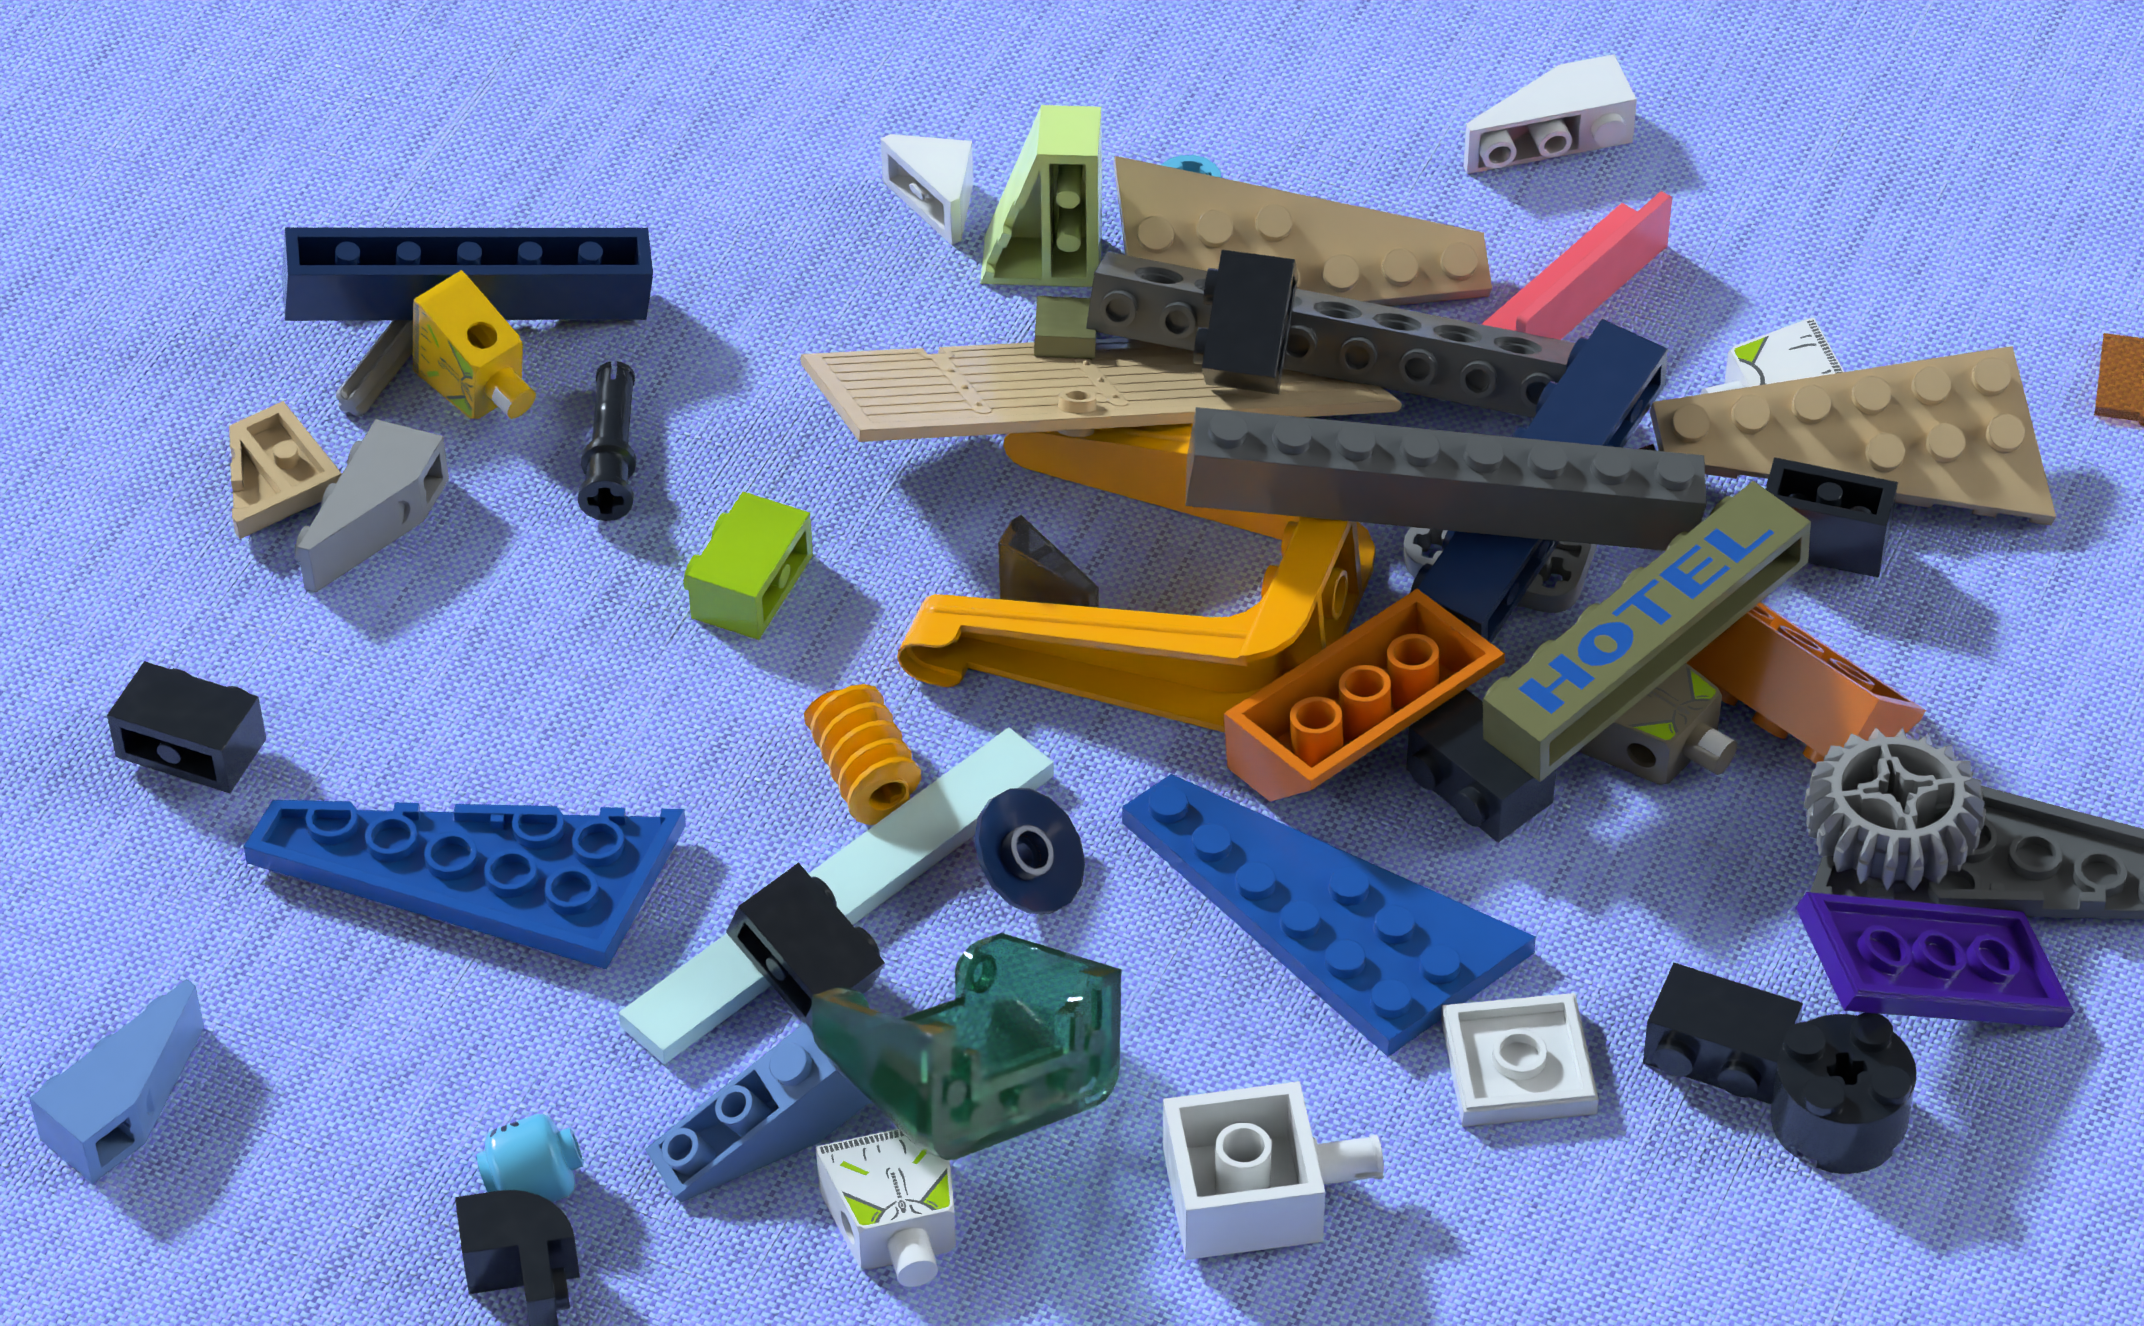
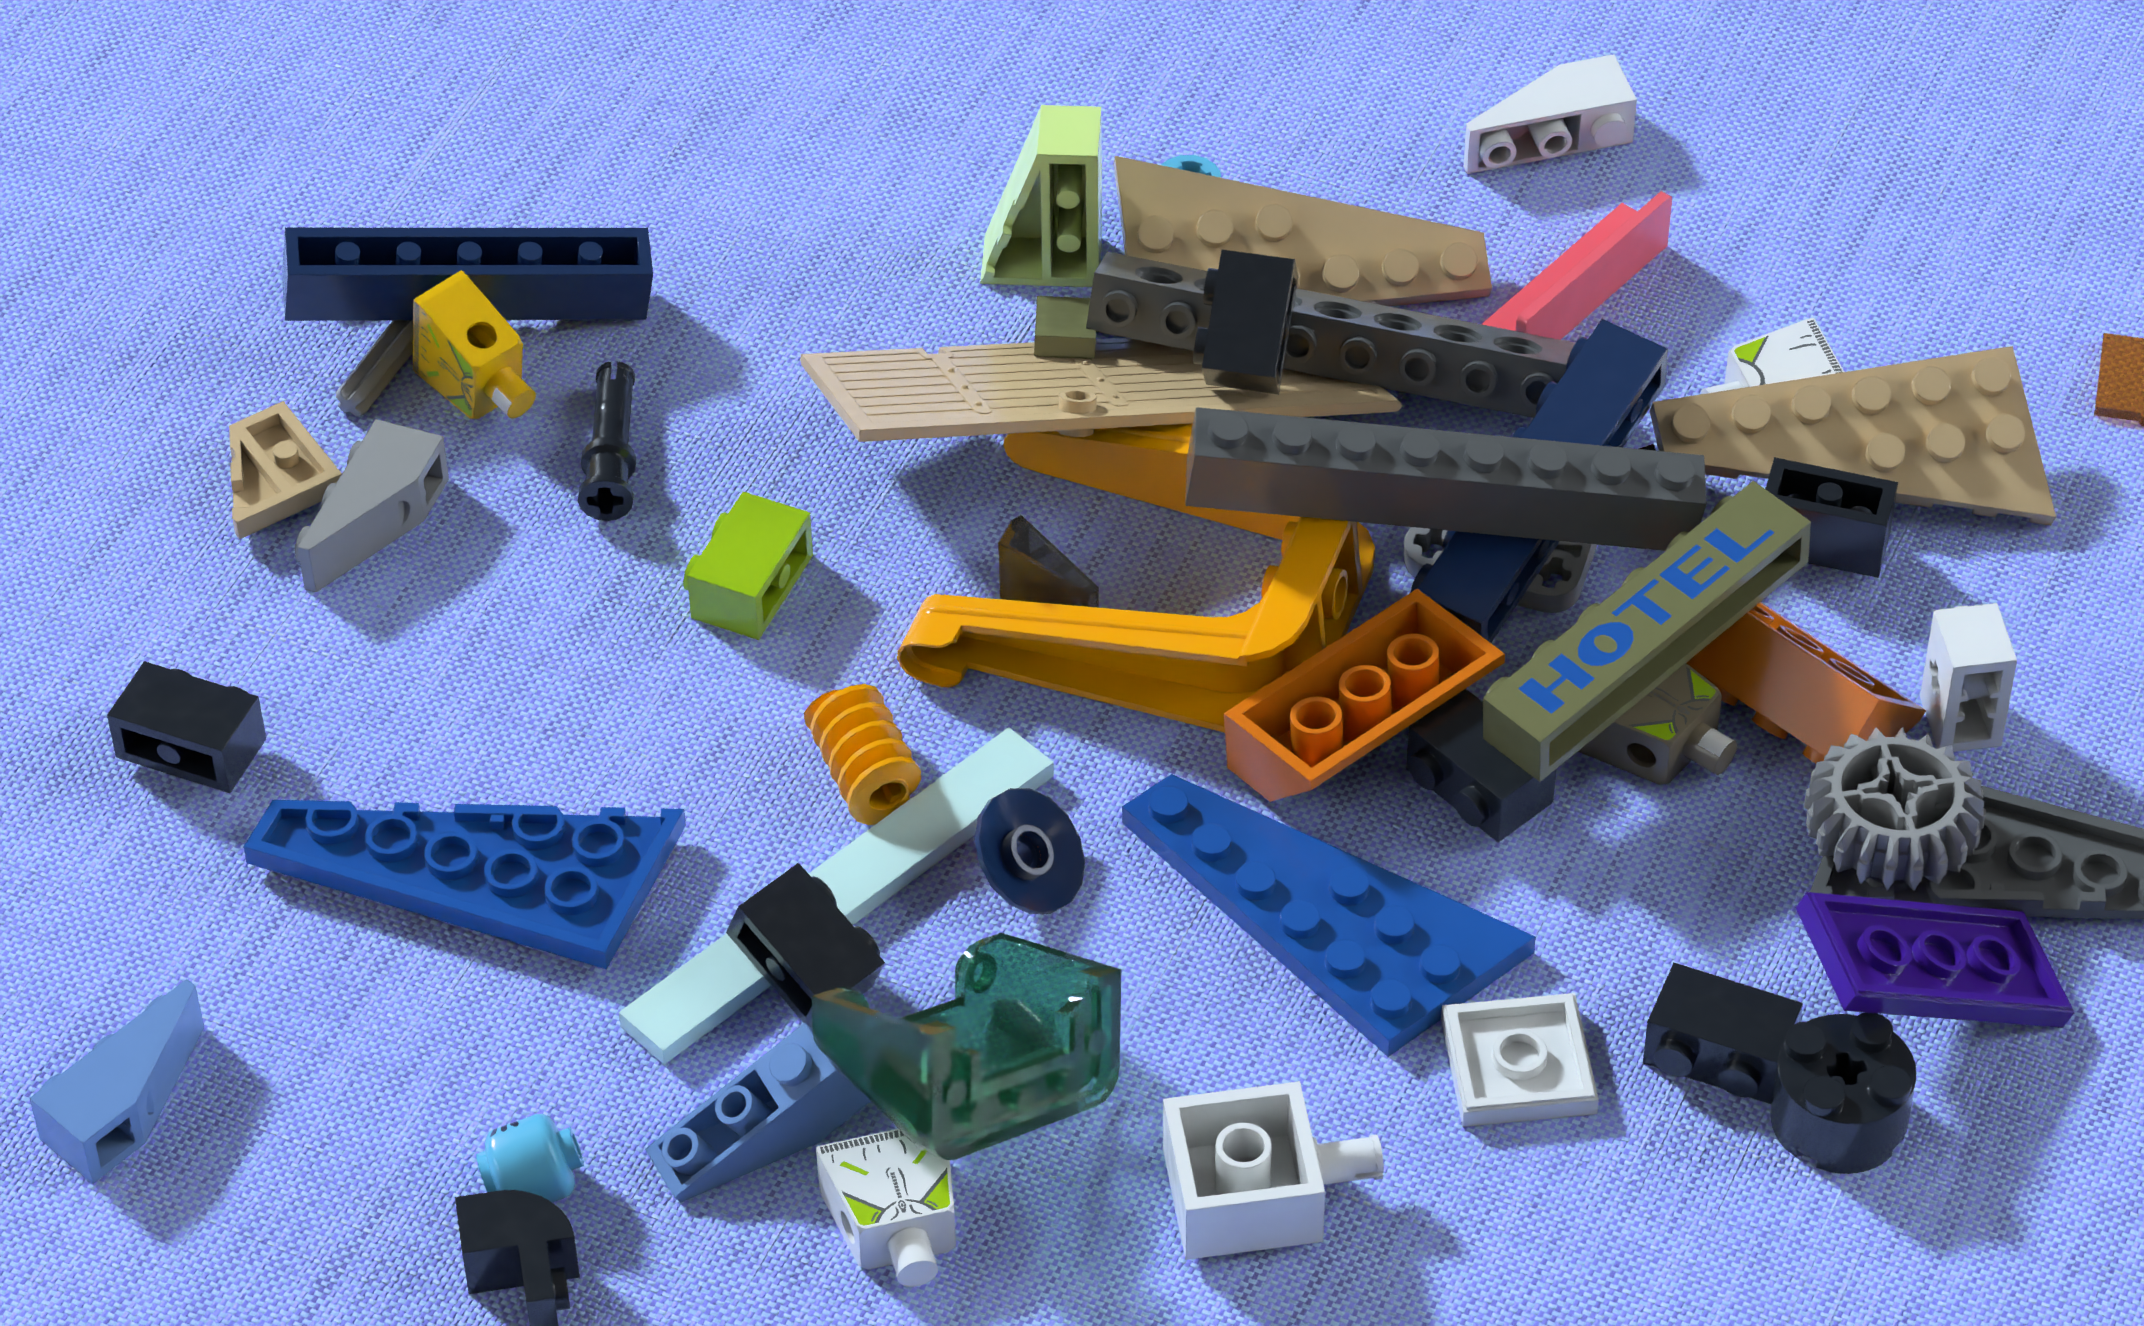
(931, 178): white slope -> none
(1968, 677): none -> white brick

